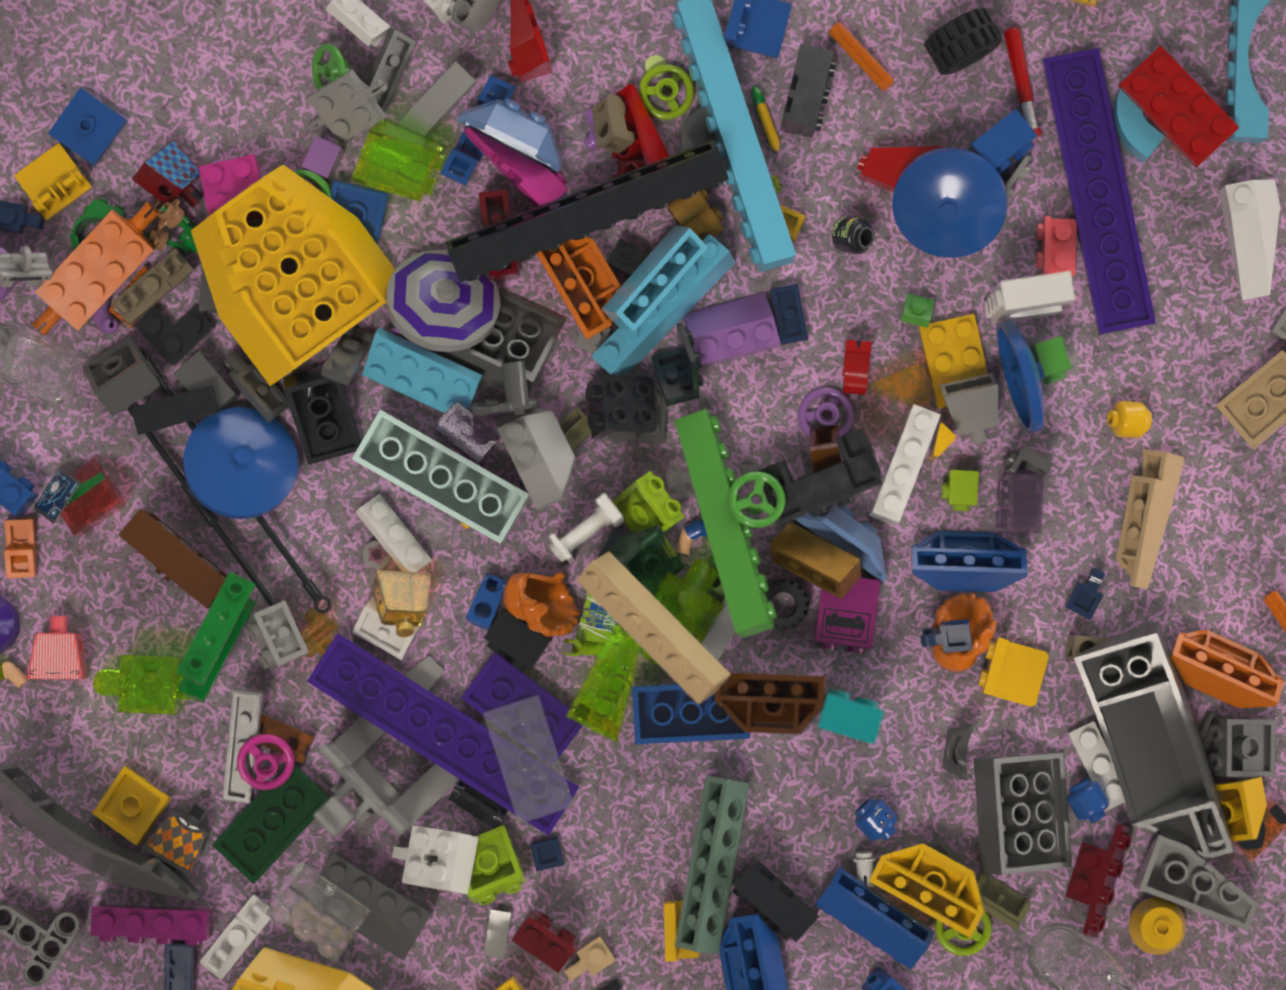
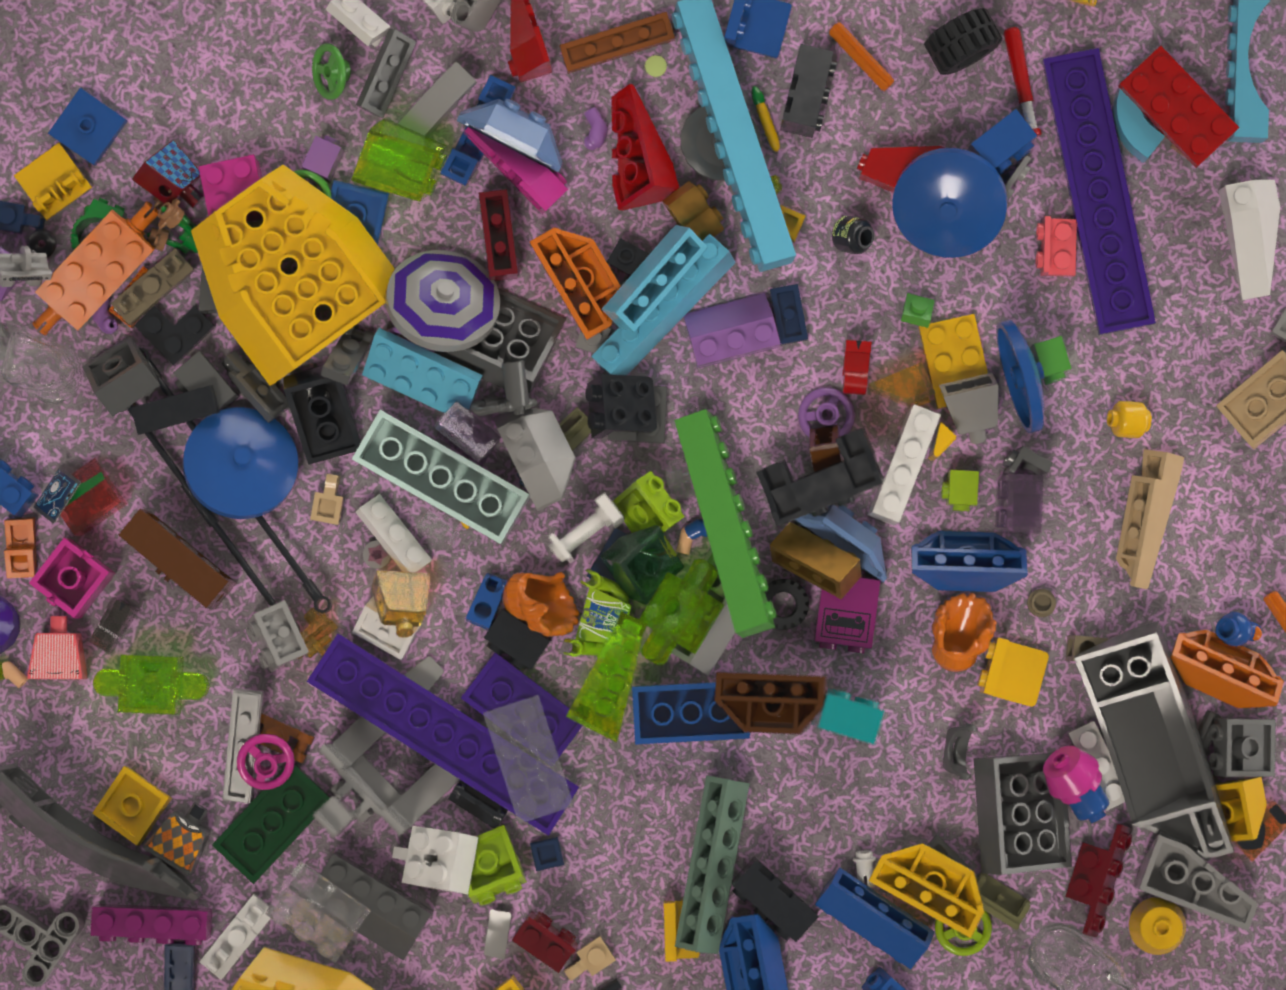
(42, 242): none -> black tile
(72, 578): none -> dark pink brick
(113, 625): none -> clear smoke leg
(216, 637): green fence -> none
(327, 505): none -> tan plate
(346, 106): light grey plate -> none
(587, 211): black brick -> none
(611, 125): dark tan leg -> none
(617, 42): none -> dark orange plate
(653, 627): tan brick -> none
(678, 73): lime piece -> none
(679, 370): black bracket -> none
(773, 513): bright green piece -> none
(875, 819): blue head -> none
(952, 635): plate -> none
(1029, 297): white arch -> none
(1041, 602): none -> dark tan plate
(1071, 774): none -> dark pink cone
(1085, 598): dark blue plate -> none
(1237, 629): none -> blue animal

